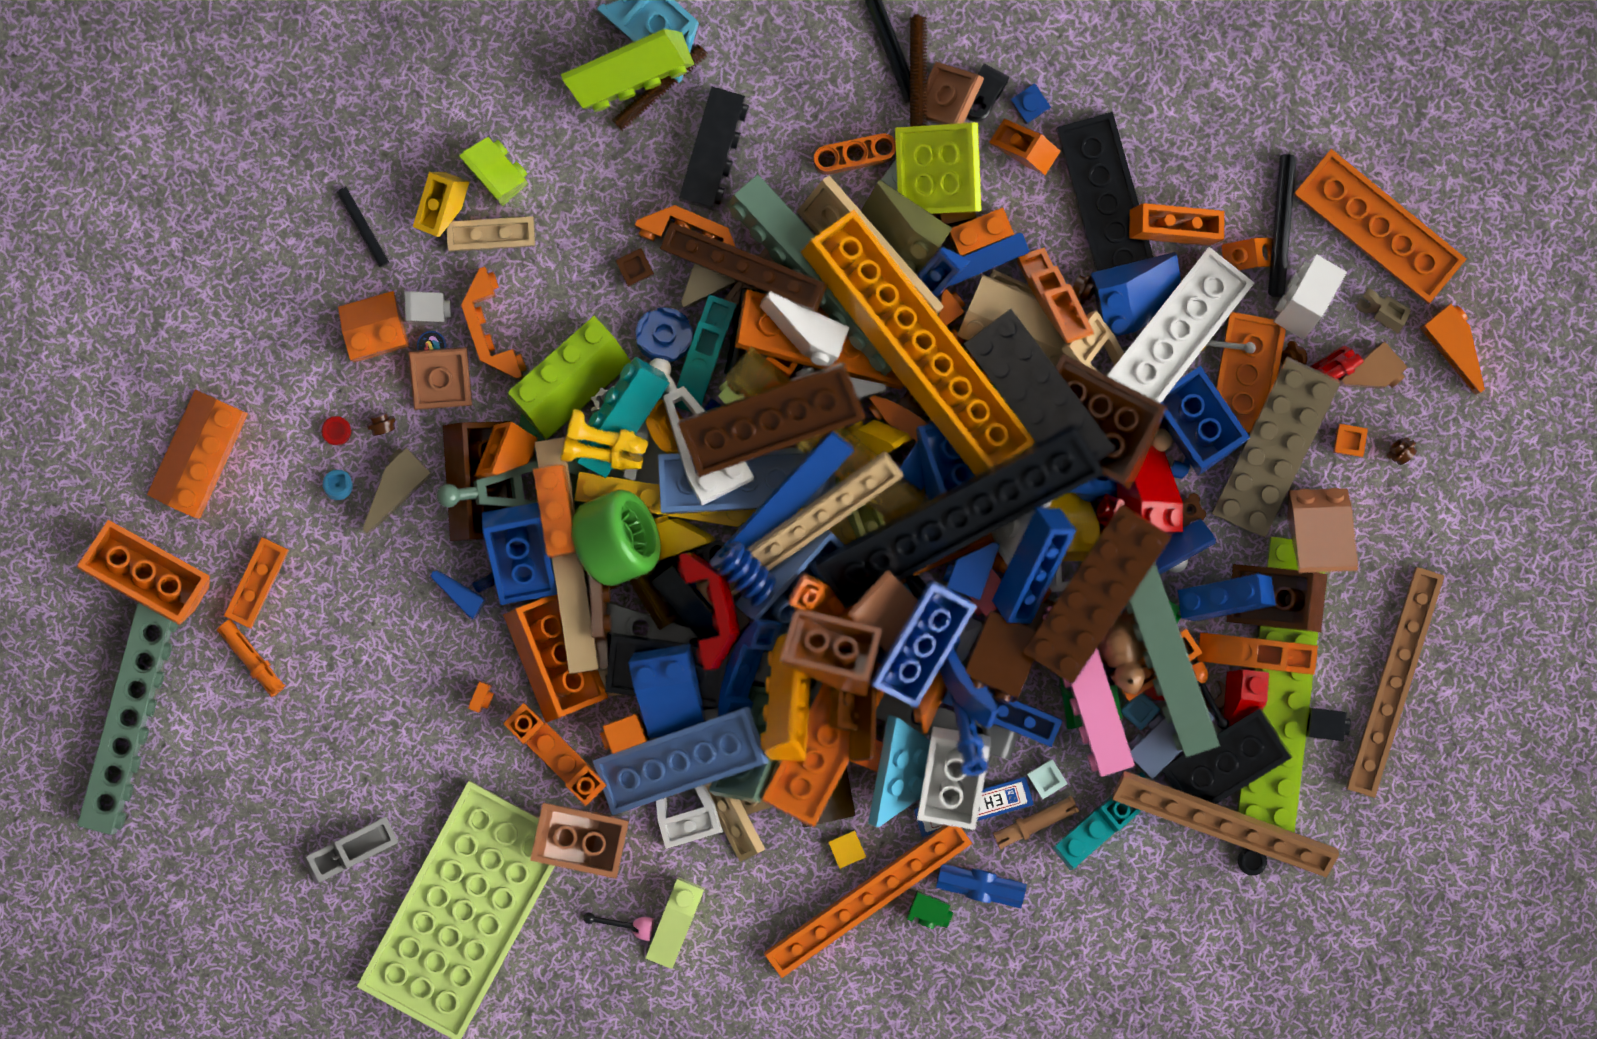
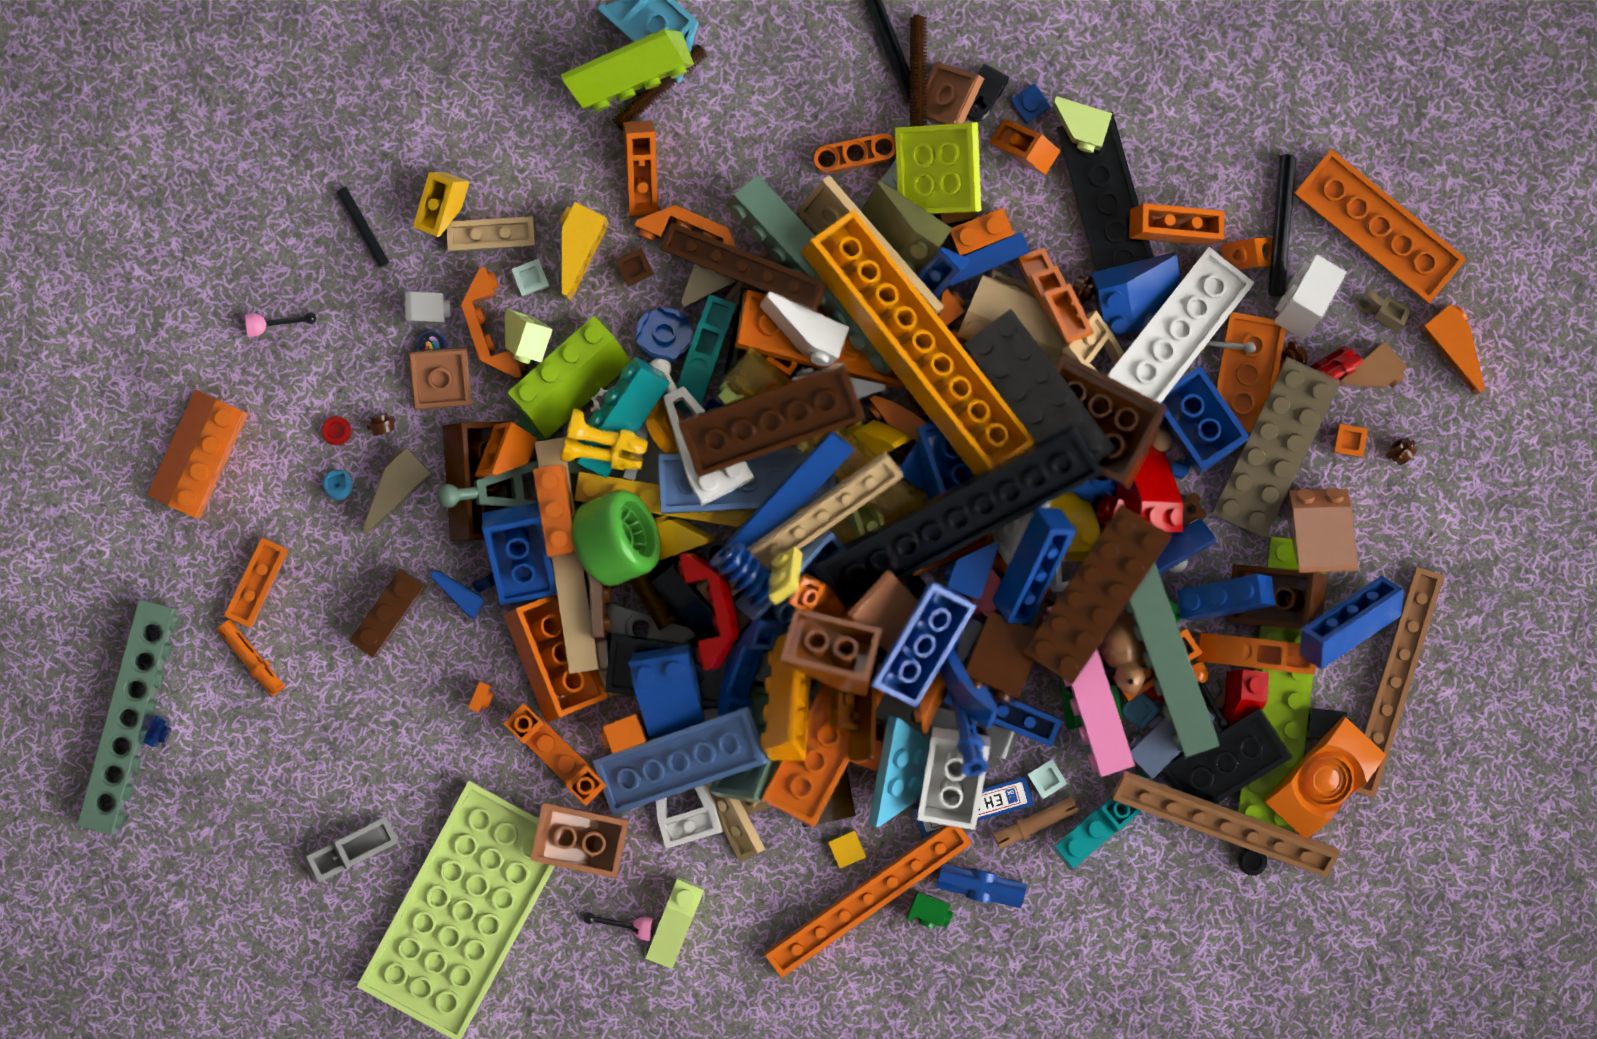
(145, 573): orange slope -> none
(158, 731): none -> clear blue plate
(257, 324): none -> hinge
(372, 327): orange slope -> none
(387, 613): none -> reddish brown brick
(494, 170): lime slope -> none
(525, 336): none -> yellowish green slope
(530, 277): none -> light aqua plate
(580, 239): none -> yellow slope
(641, 167): none -> orange slope
(712, 148): black brick -> none
(785, 575): none -> light yellow plate
(1083, 123): none -> yellowish green slope
(1325, 778): none -> orange slope
(1351, 622): none -> blue brick

